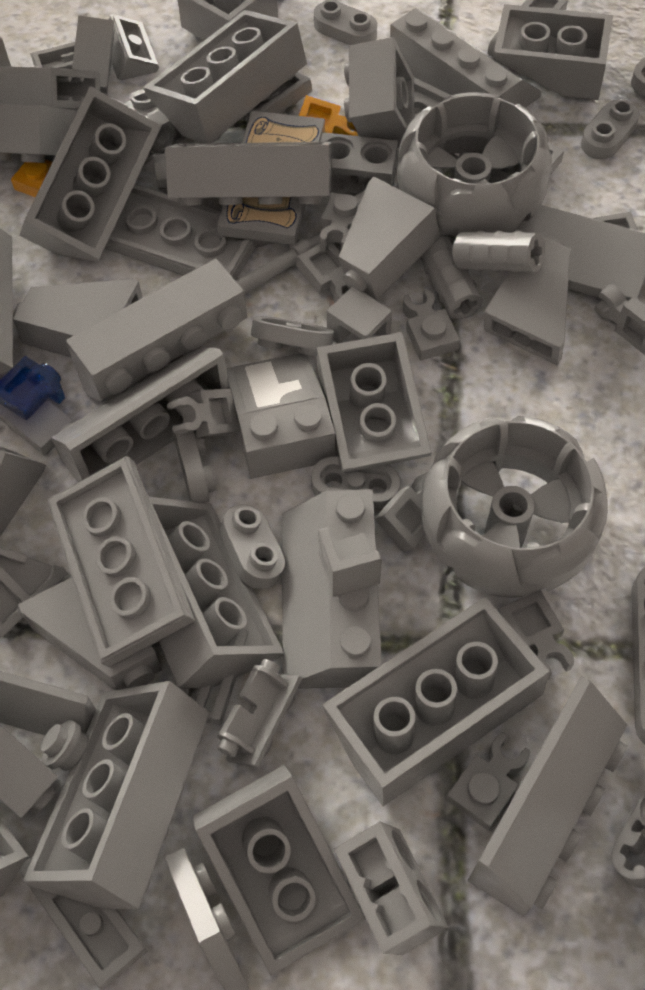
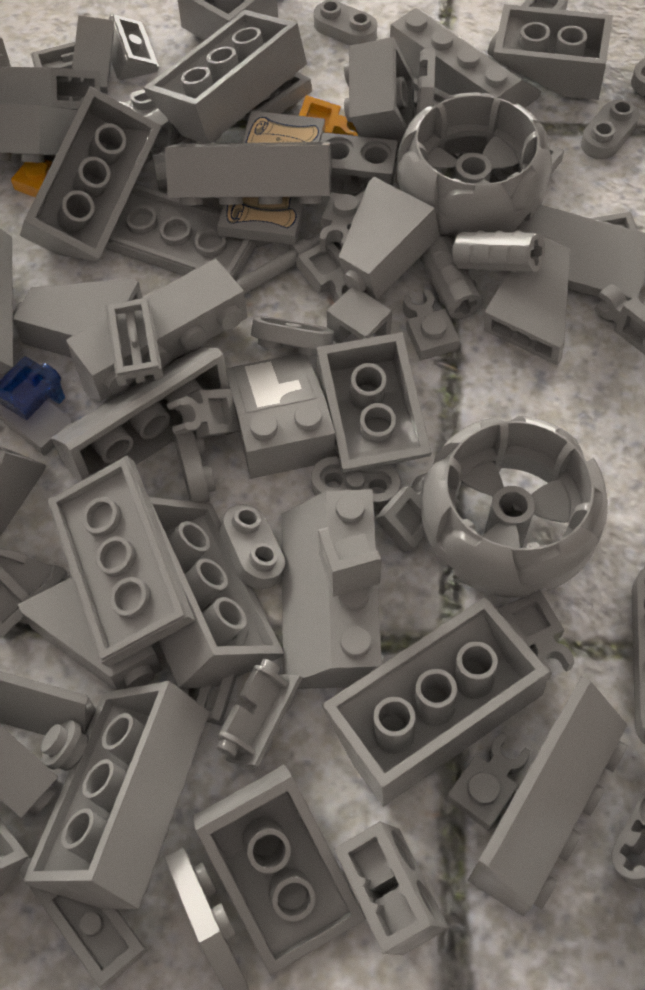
(138, 369): none -> light grey tile
(426, 79): none -> light grey tile

